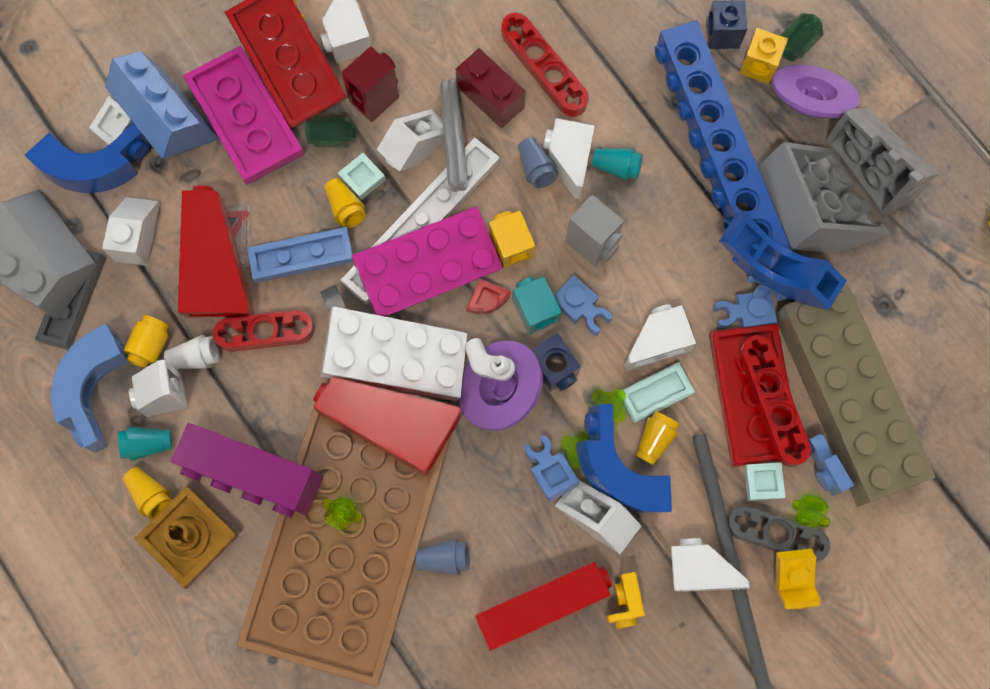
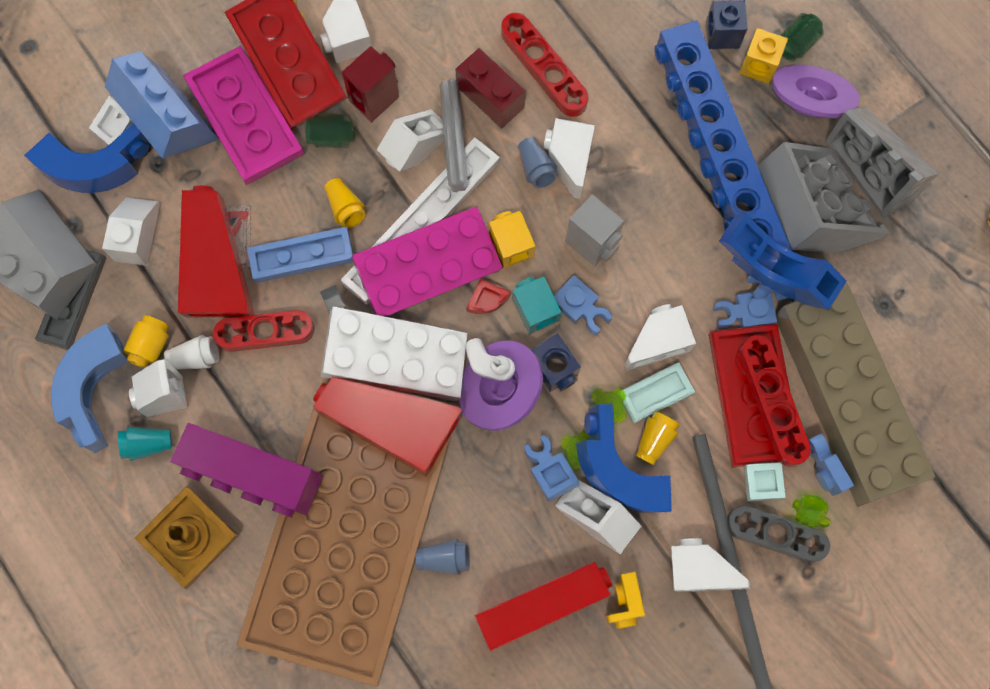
(146, 492): yellow cone -> none
(341, 513): clear neon green plate -> none
(361, 176): light aqua plate -> none
(619, 162): teal cone -> none
(796, 579): yellow bracket -> none

